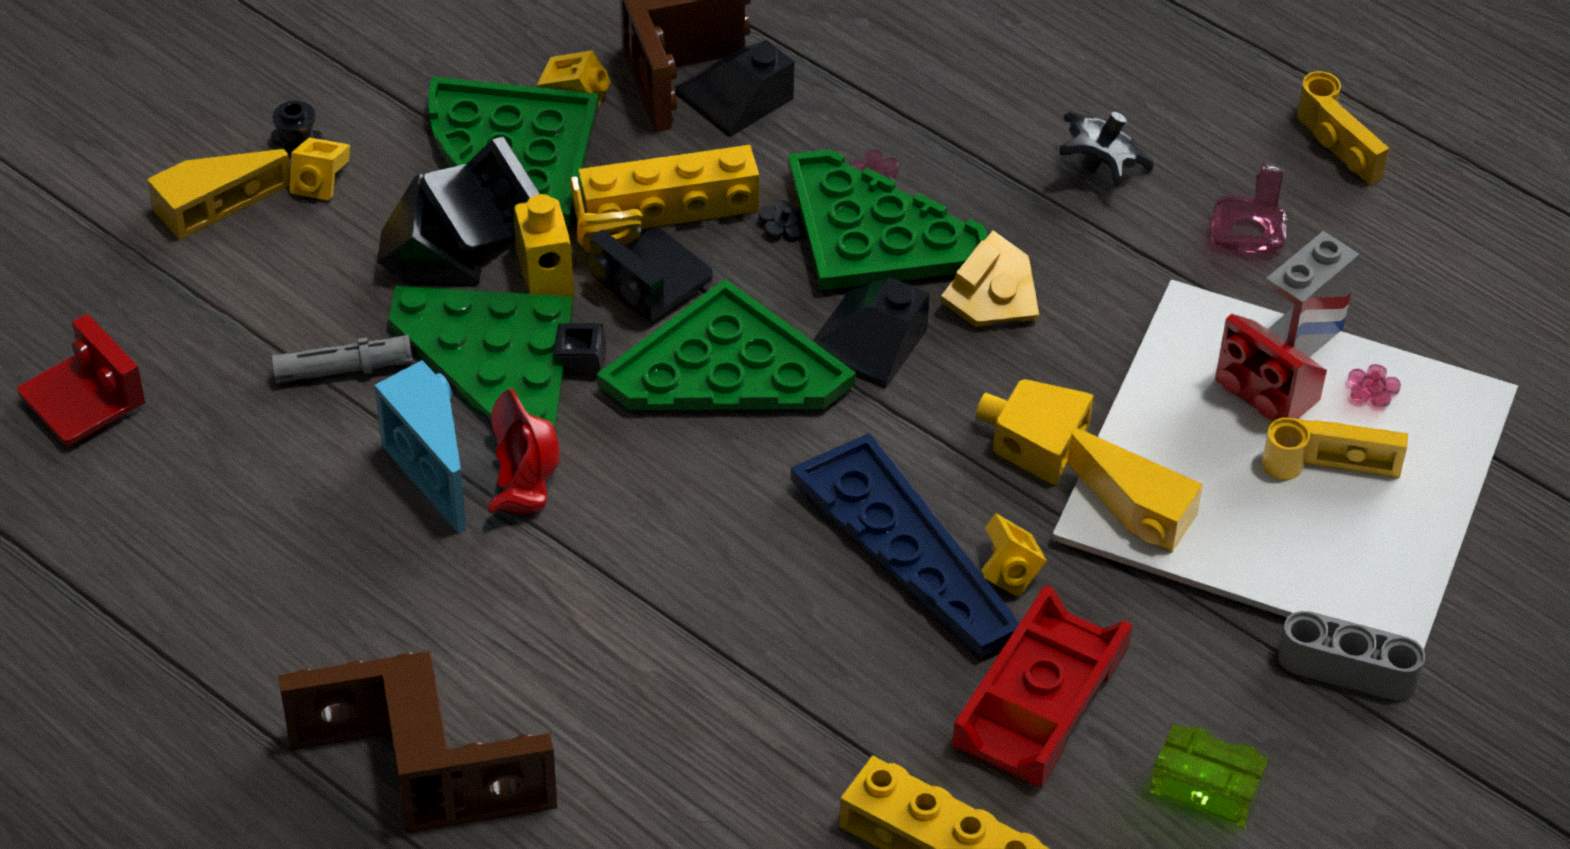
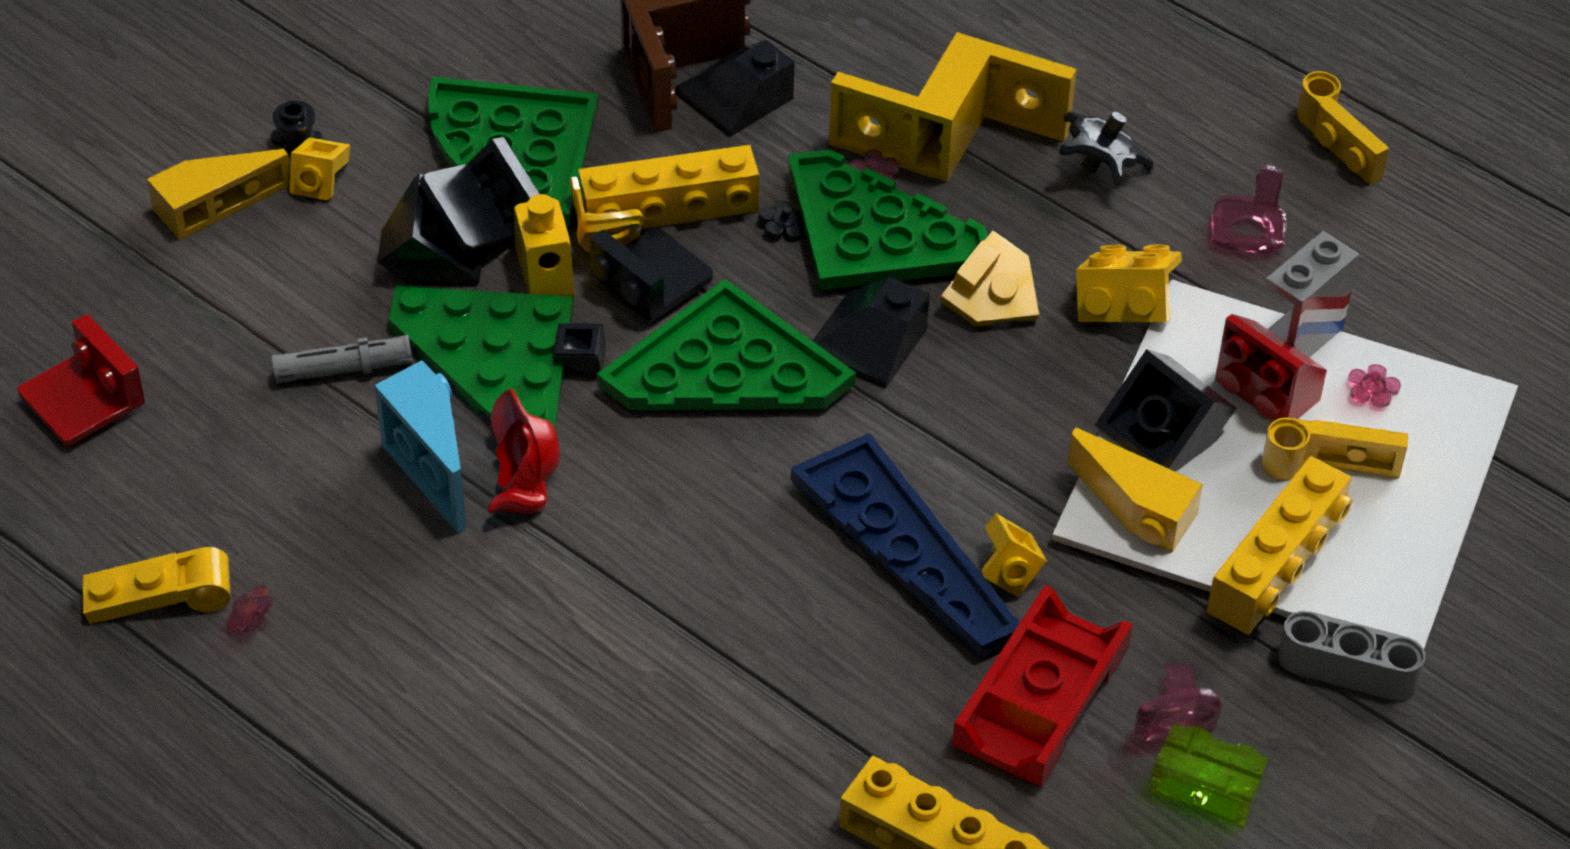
(191, 576): none -> yellow plate
(249, 609): none -> clear pink plant
(434, 782): reddish brown bracket -> none
(576, 73): yellow bracket -> none
(966, 86): none -> yellow bracket
(1036, 425): yellow torso -> none
(1126, 284): none -> yellow bracket
(1164, 412): none -> black slope
(1182, 705): none -> clear pink piece
(1280, 545): none -> yellow brick

